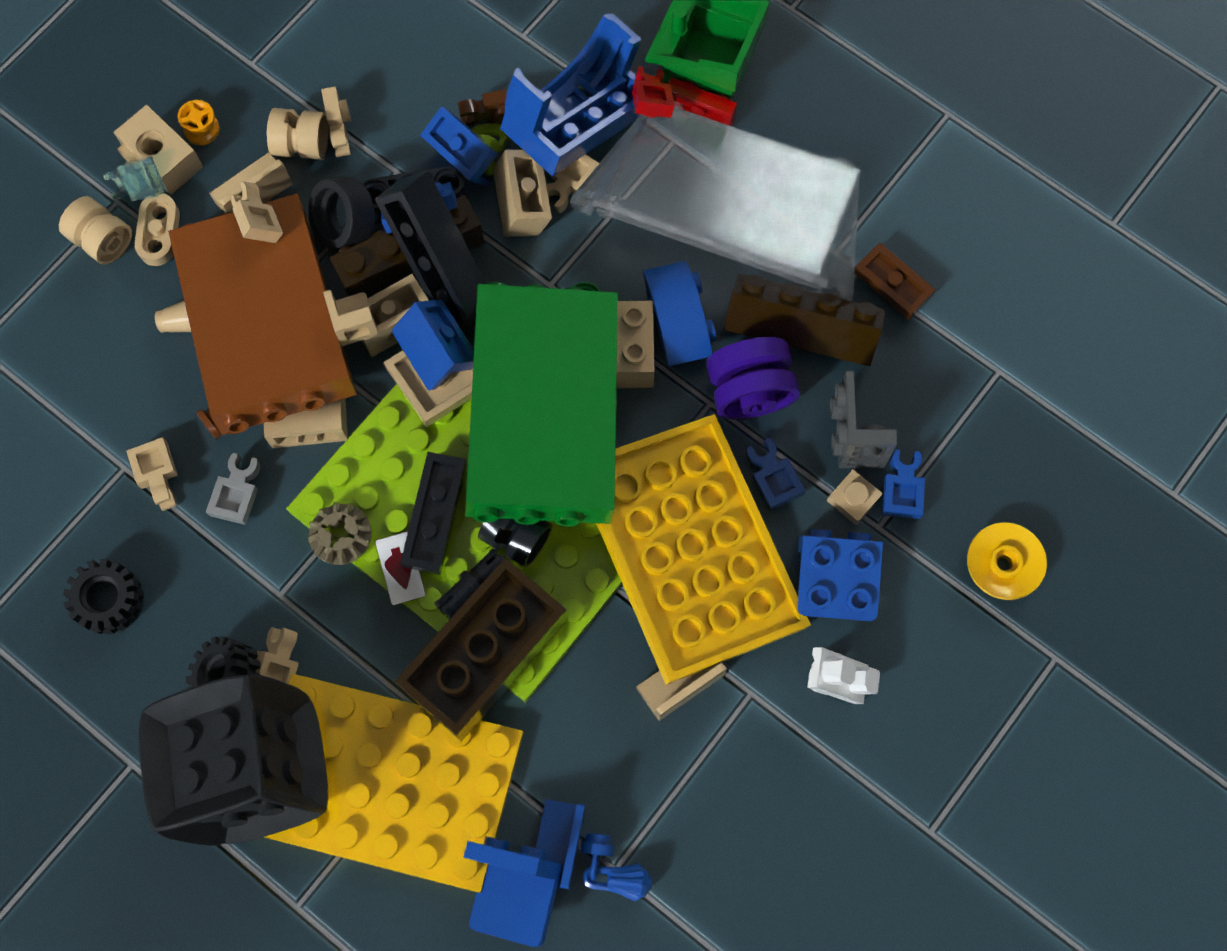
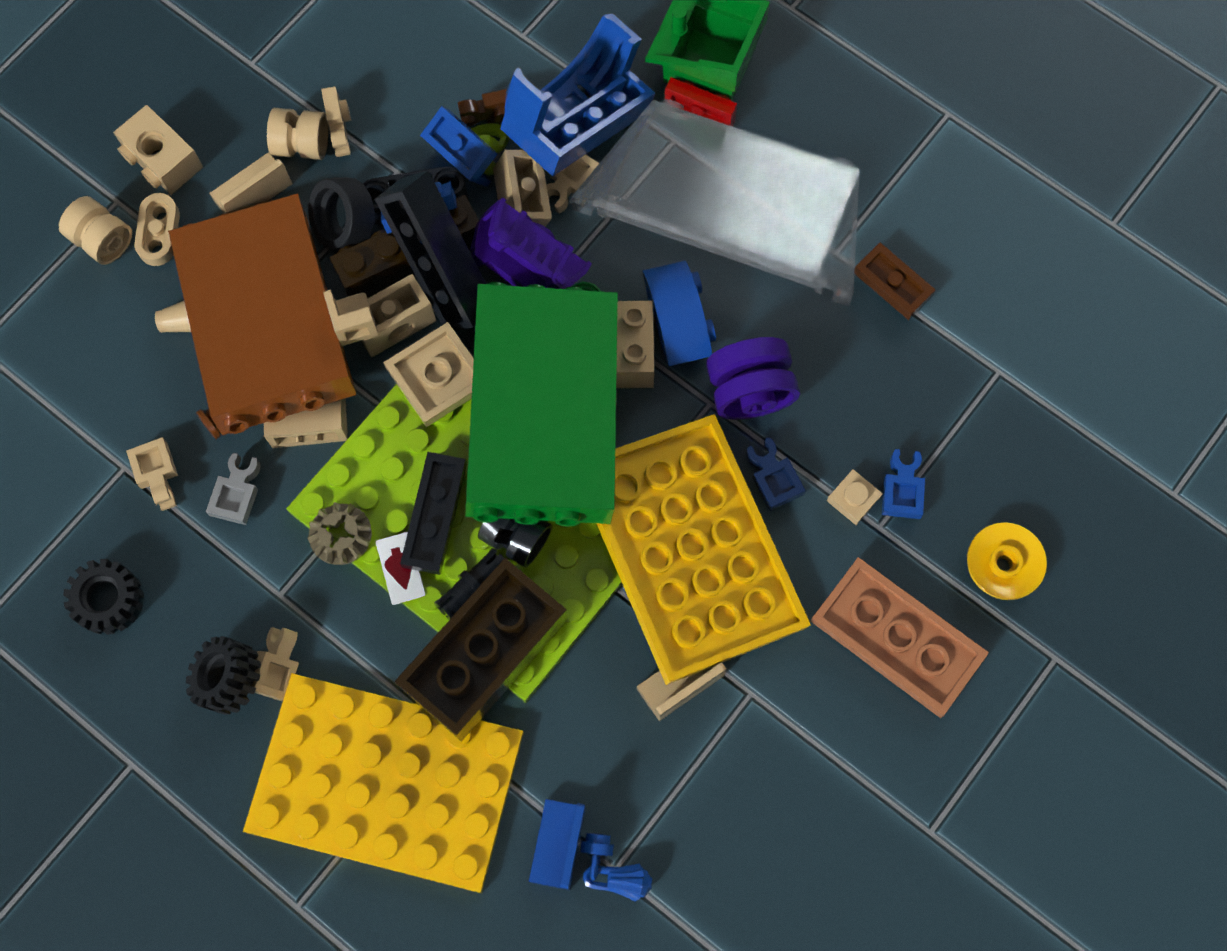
(137, 179): clear light blue plate -> none
(194, 114): light orange wheel -> none
(232, 761): black piece -> none
(254, 218): tan plate -> none
(433, 342): blue panel -> none
(514, 893): blue bracket -> none
(524, 250): none -> dark purple piece
(651, 95): red plate -> none
(805, 319): dark brown brick -> none
(839, 576): blue bracket -> none
(842, 676): white hips -> none
(857, 447): dark grey bracket -> none
(899, 637): none -> nougat plate

